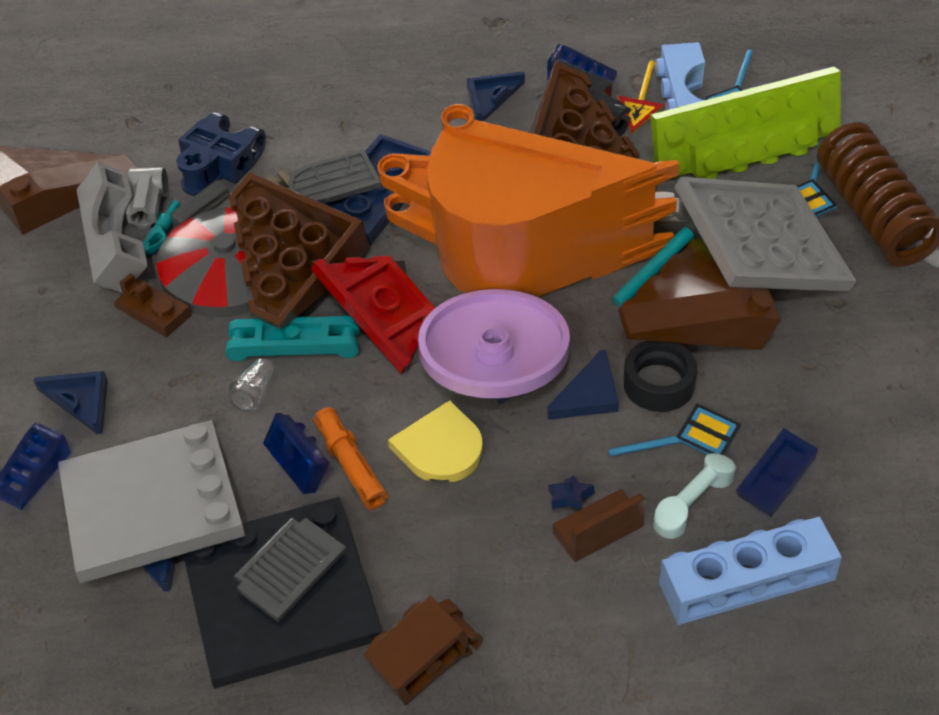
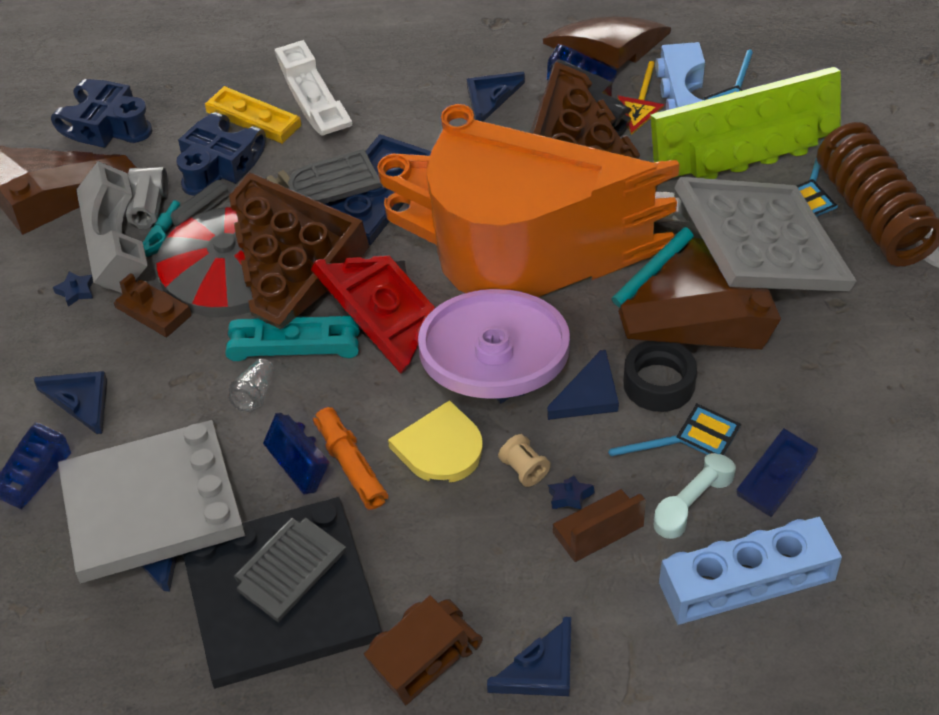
(75, 288): none -> dark blue piece
(103, 114): none -> dark blue piece
(250, 112): none -> yellow tile
(310, 90): none -> white slope
(524, 460): none -> tan bush
(540, 667): none -> dark blue tile
(610, 38): none -> reddish brown brick

